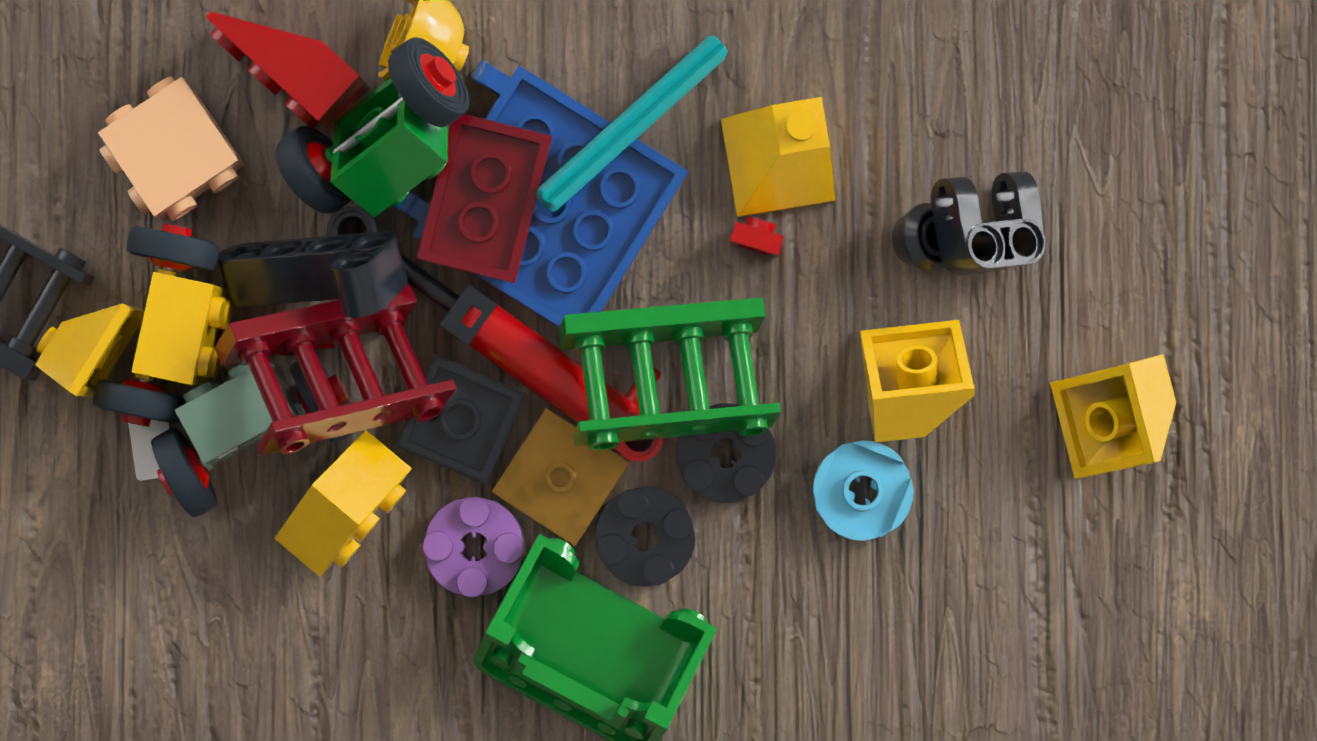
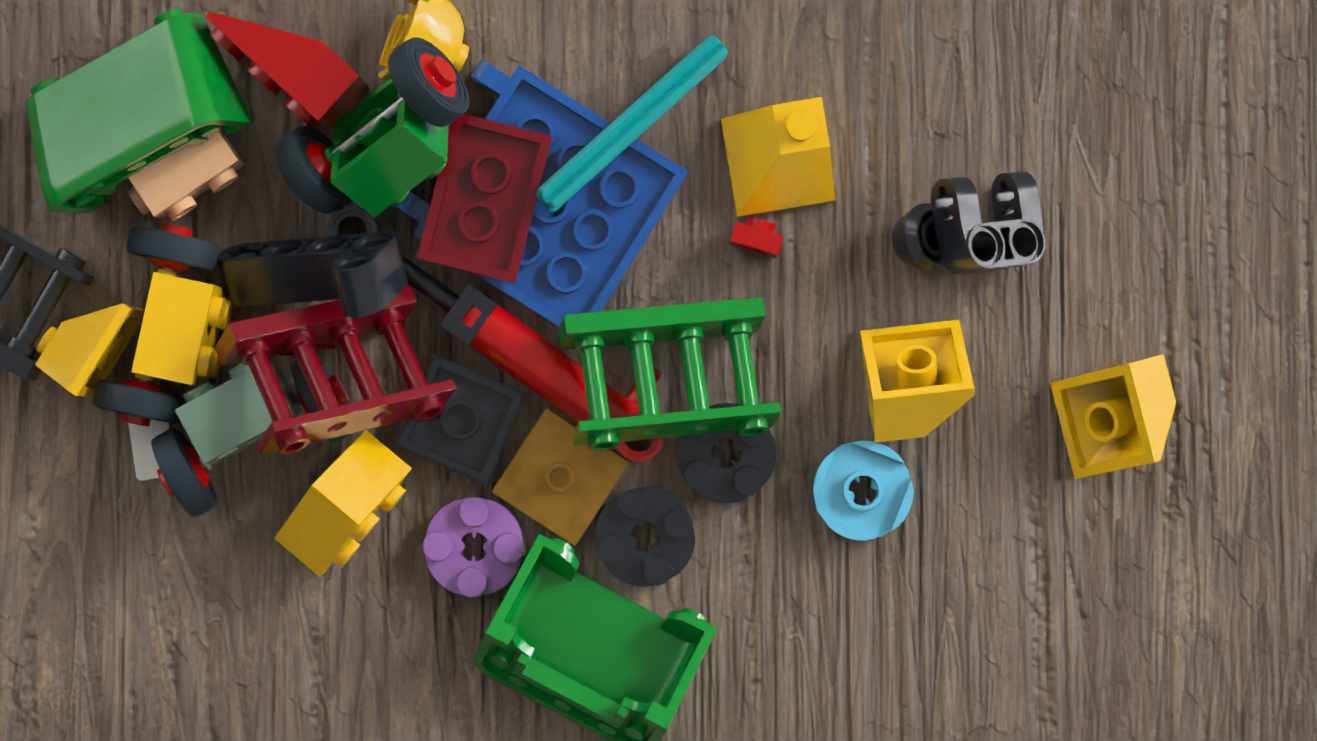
(130, 111): none -> green windscreen

